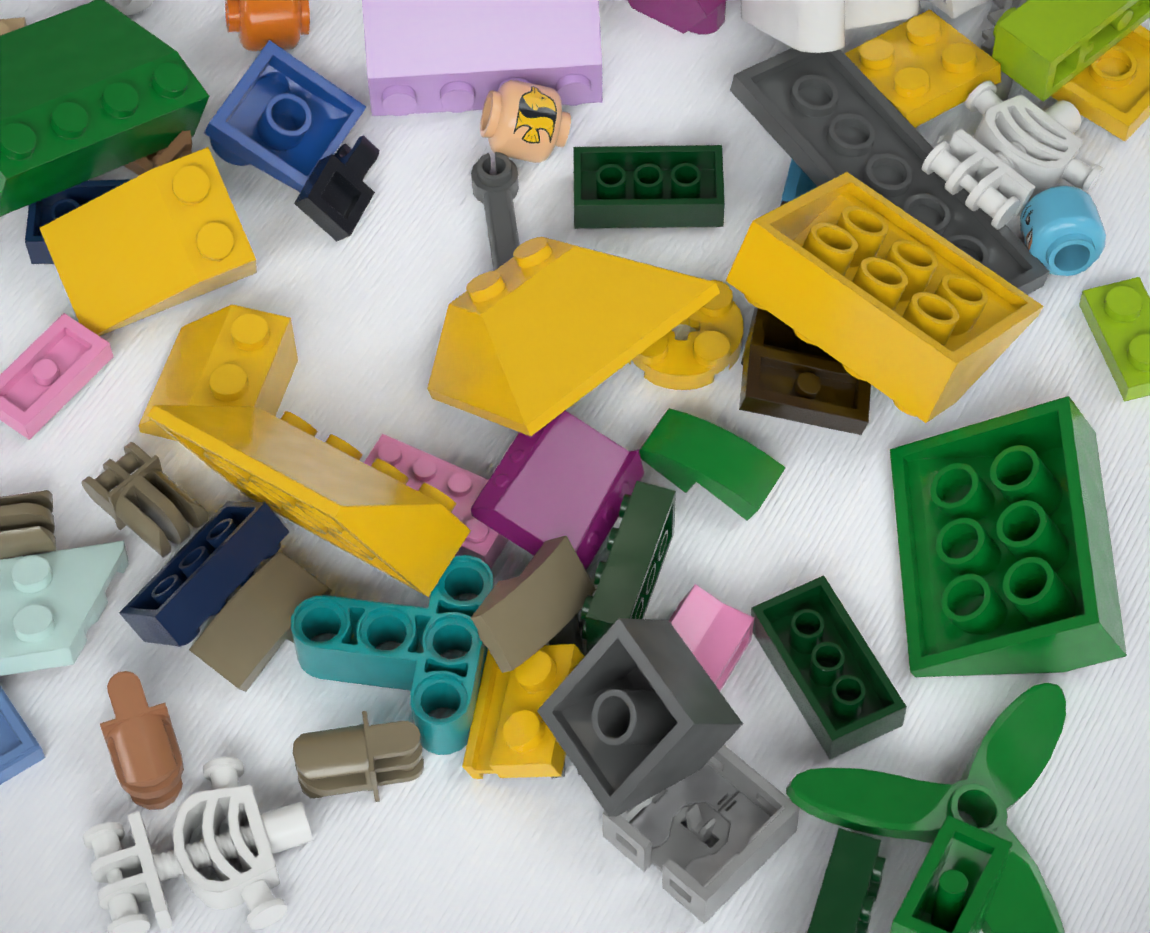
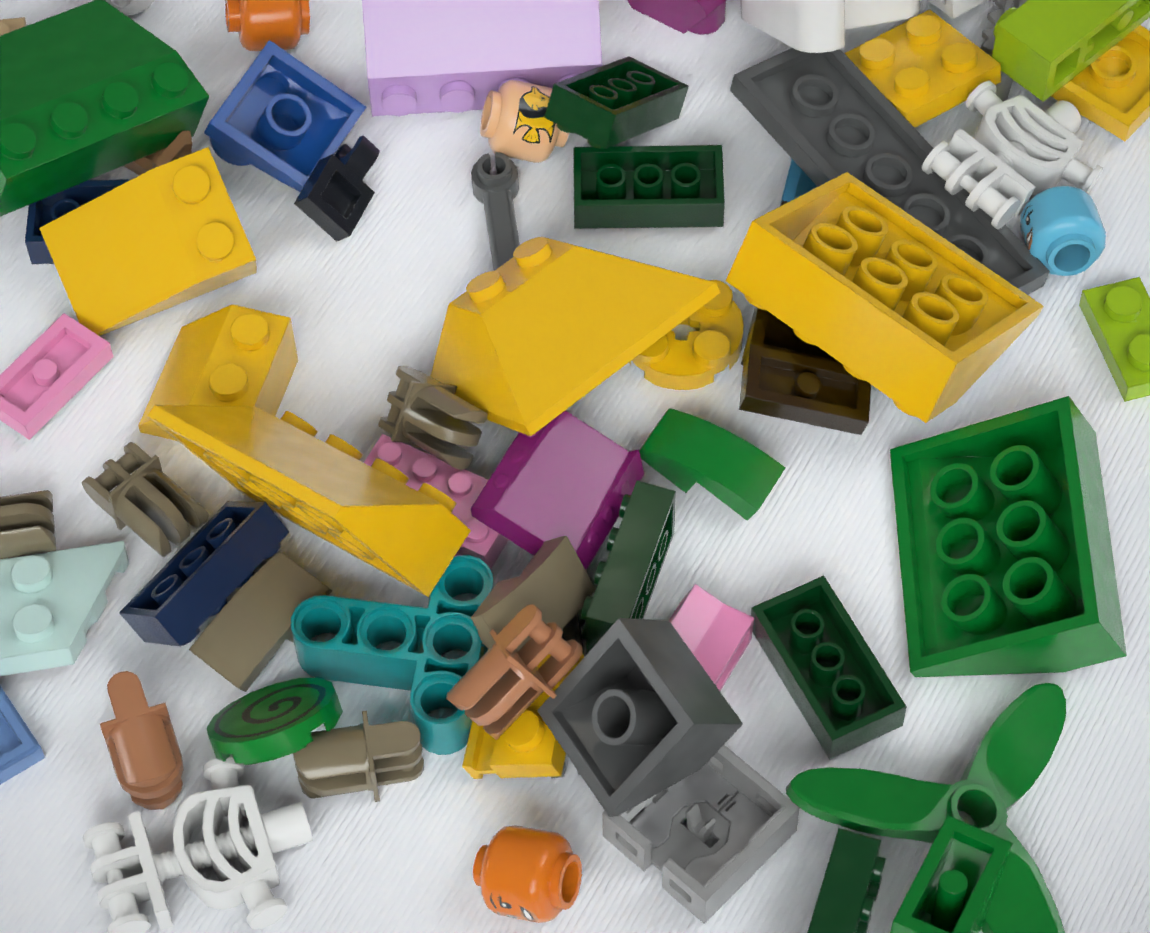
(274, 720): none -> green tile
(432, 418): none -> dark tan arm
(508, 679): none -> nougat arm
(528, 874): none -> orange head
(615, 102): none -> dark green piece

